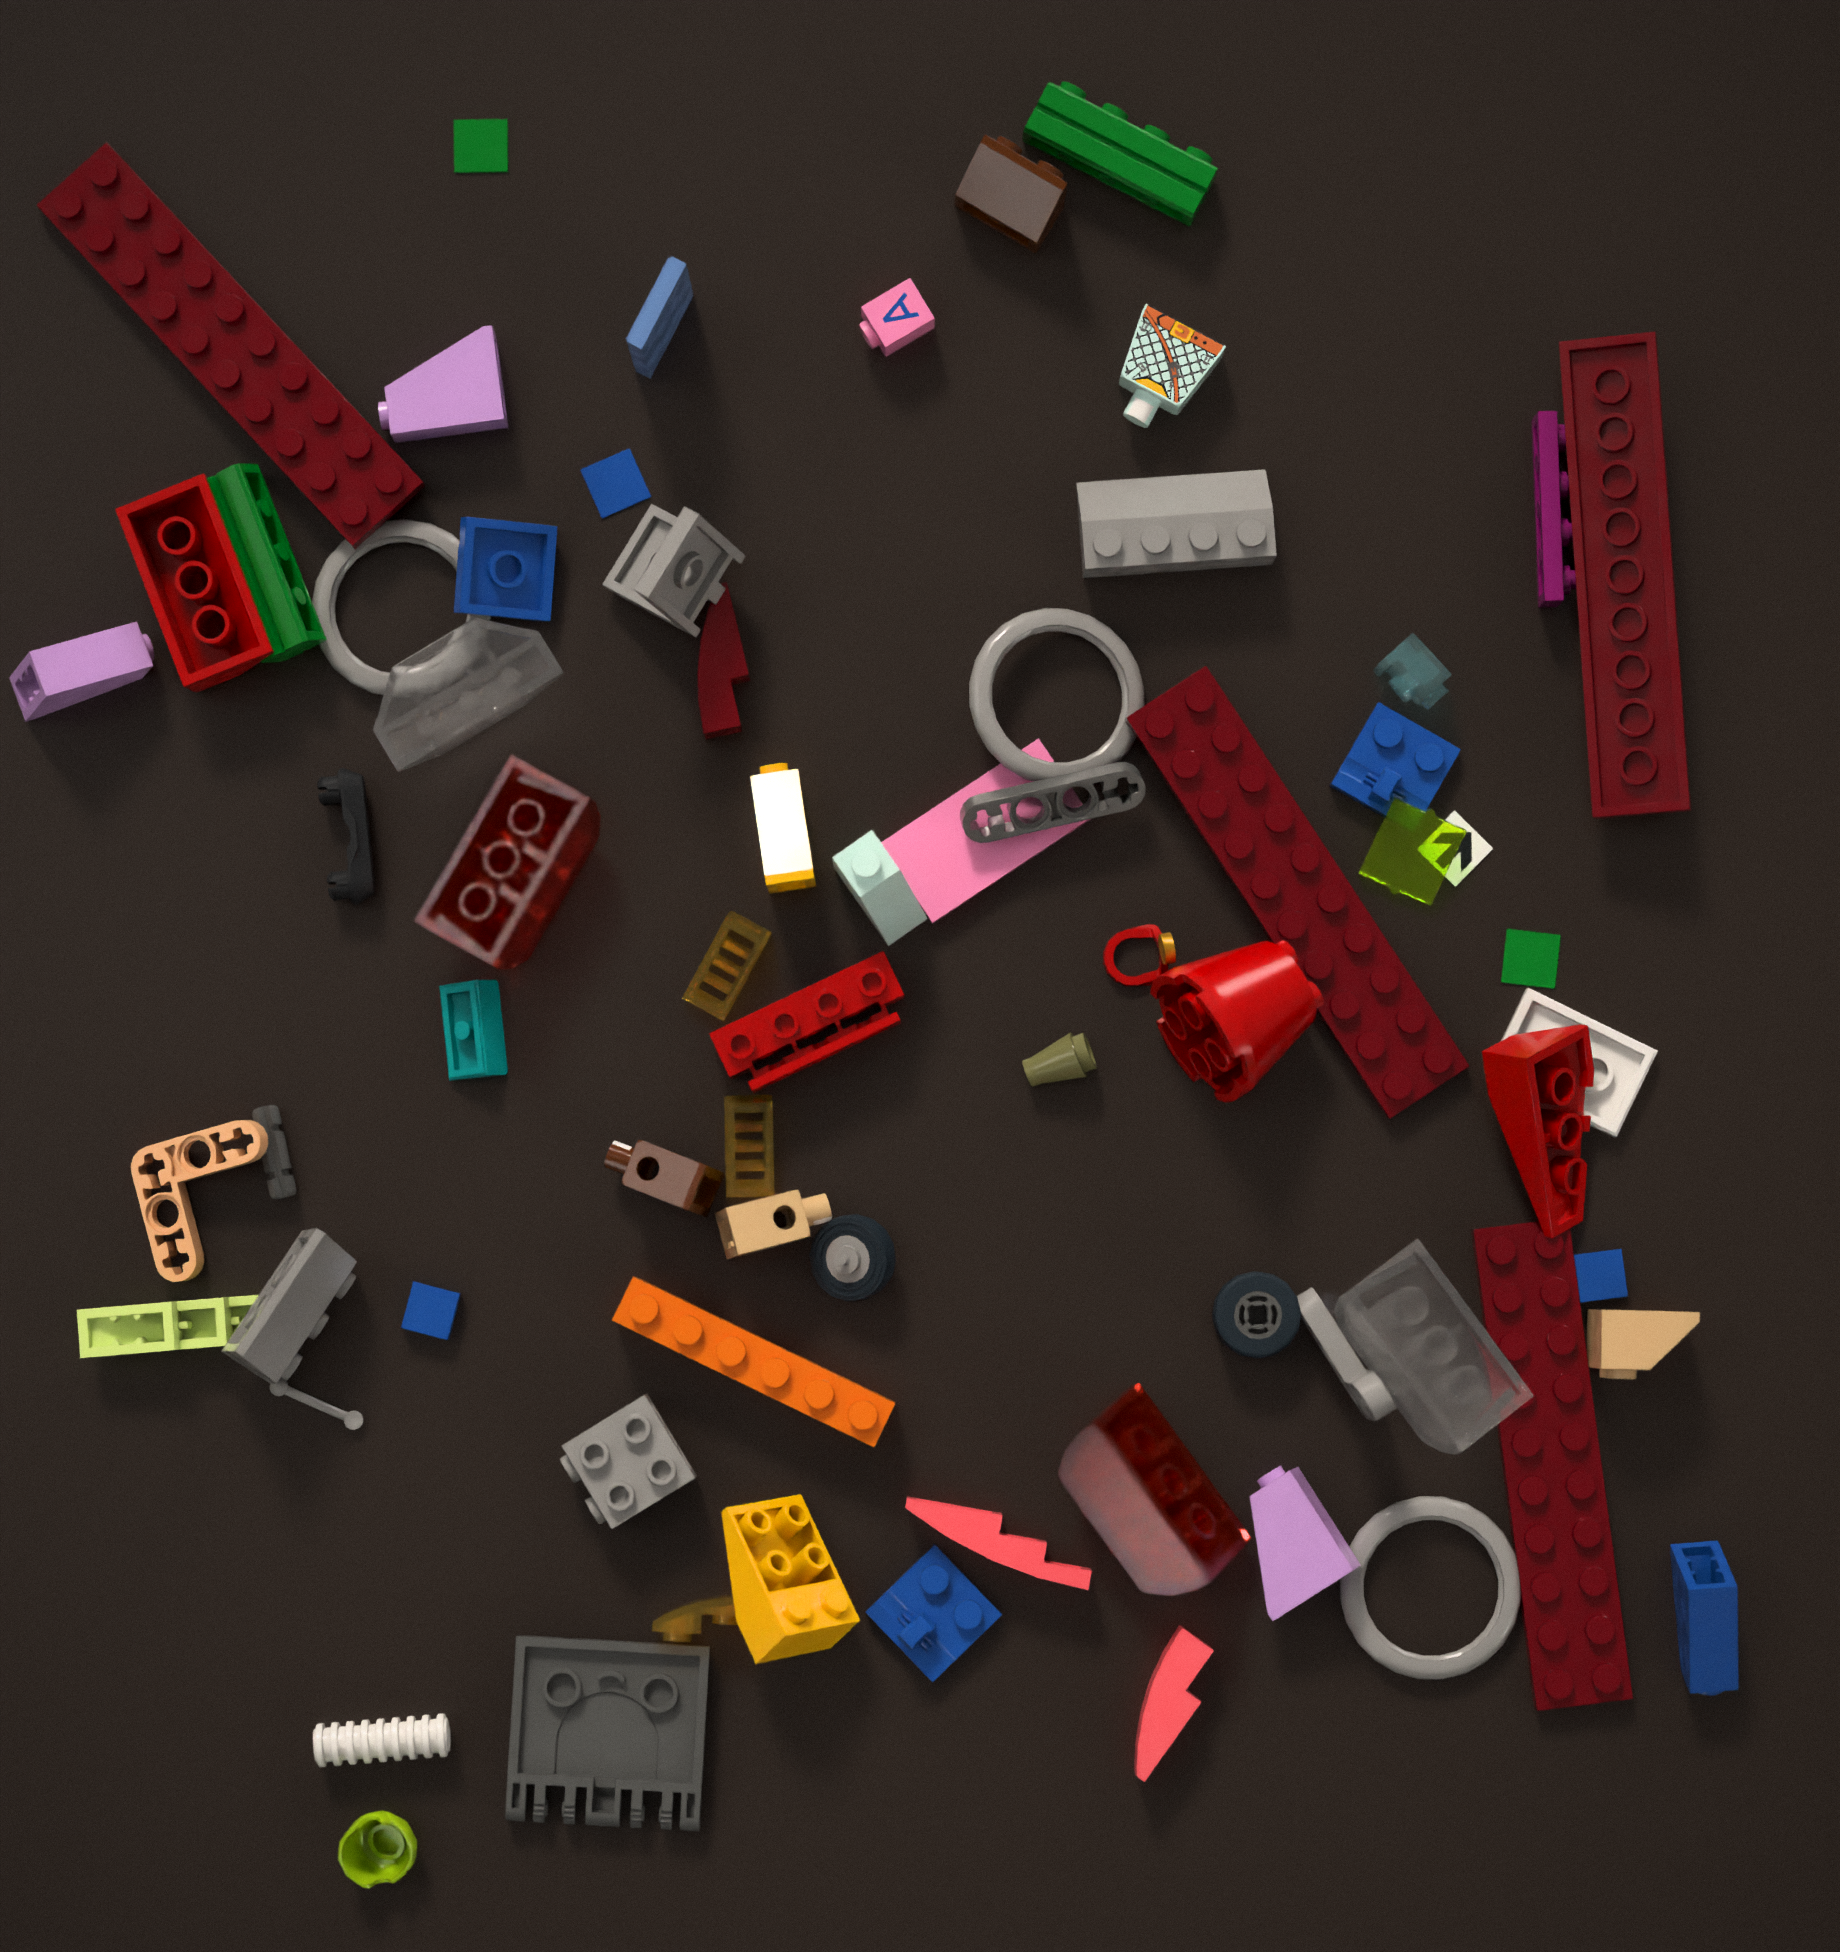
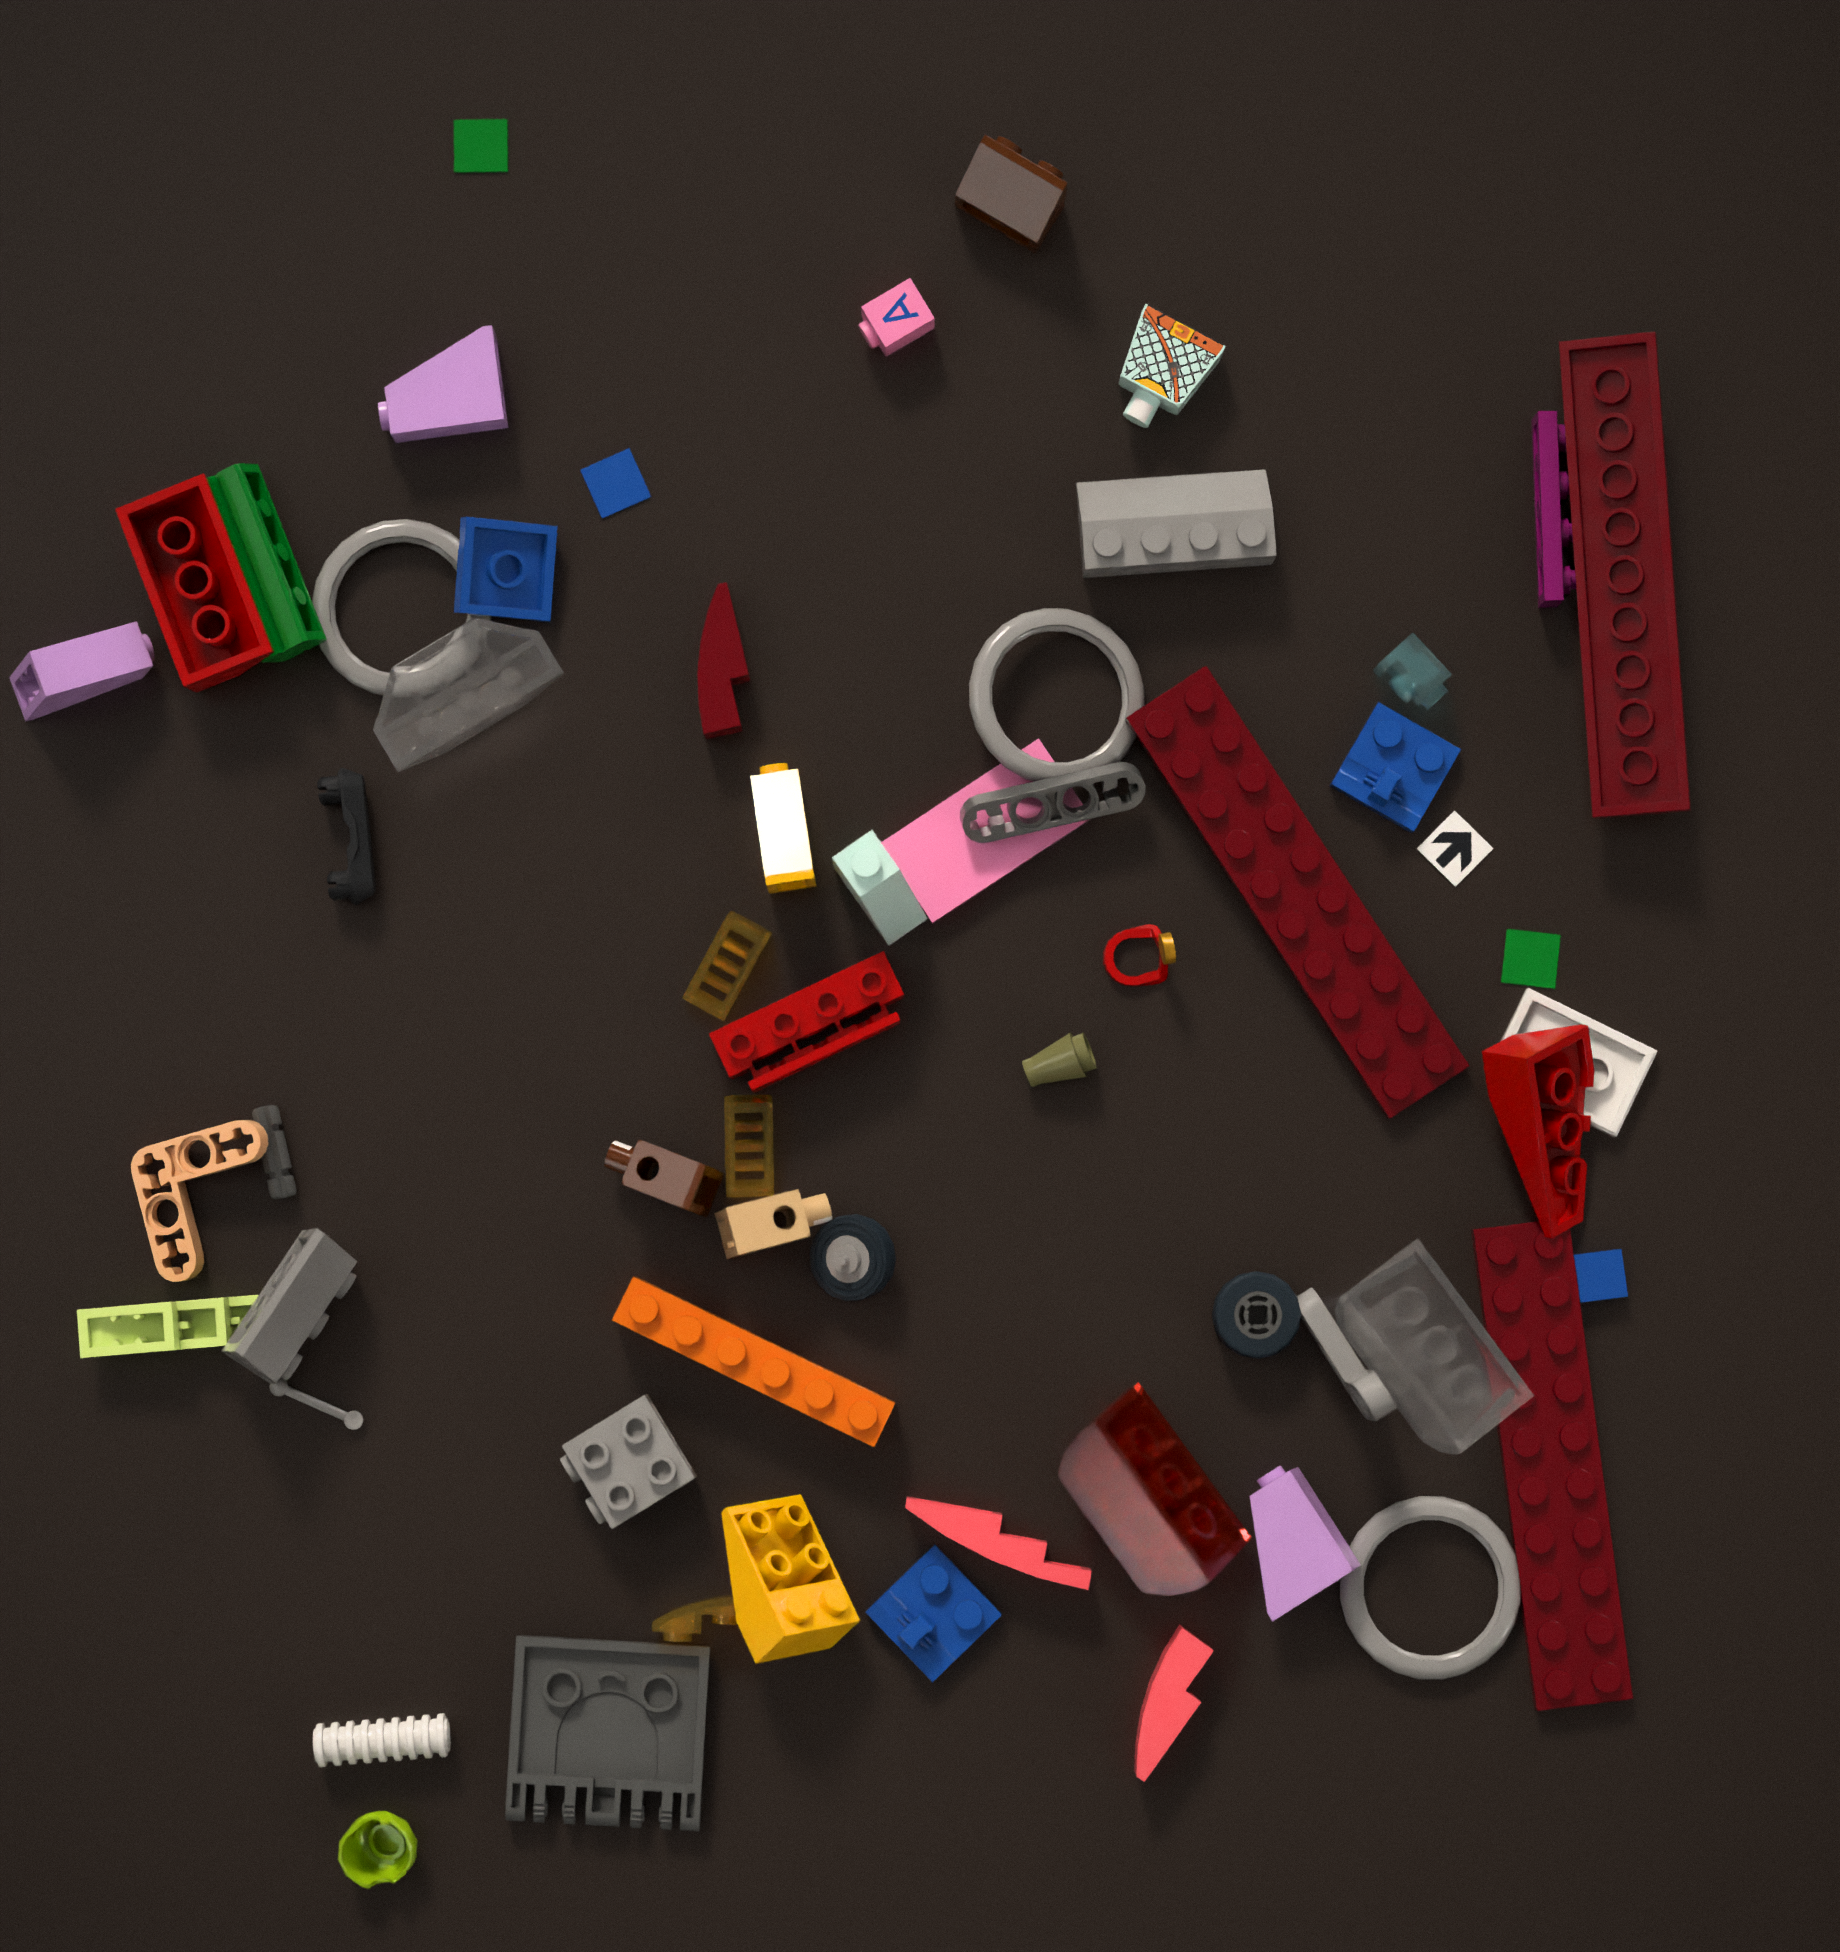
(231, 345): dark red plate -> none
(431, 1310): blue tile -> none
(473, 1029): teal slope -> none
(512, 866): clear red windscreen -> none
(660, 316): medium blue tile -> none
(673, 566): light grey bracket -> none
(1120, 153): green brick -> none
(1235, 1014): red cone -> none
(1412, 851): clear neon green piece -> none
(1633, 1340): tan slope -> none
(1705, 1617): blue slope -> none

